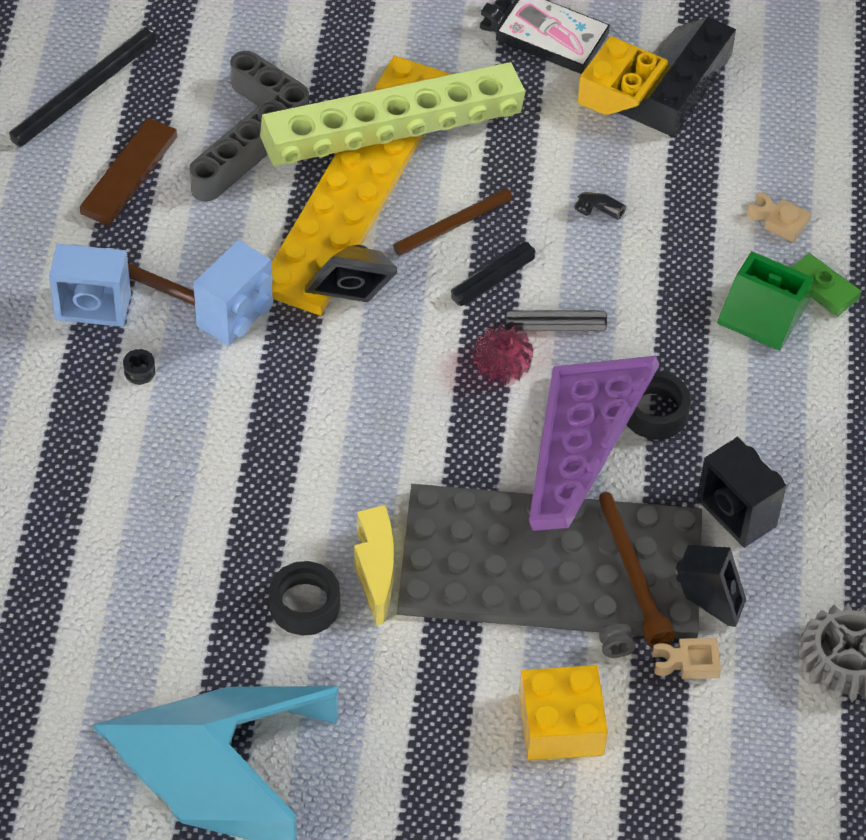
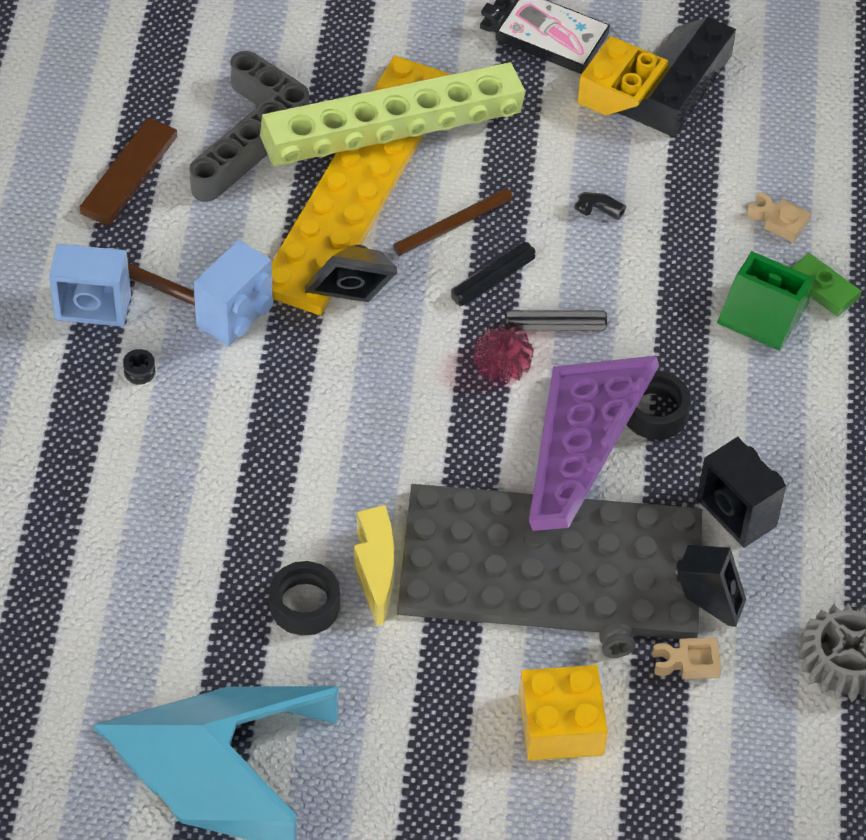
(82, 87): black axle -> none
(656, 627): reddish brown piece -> none

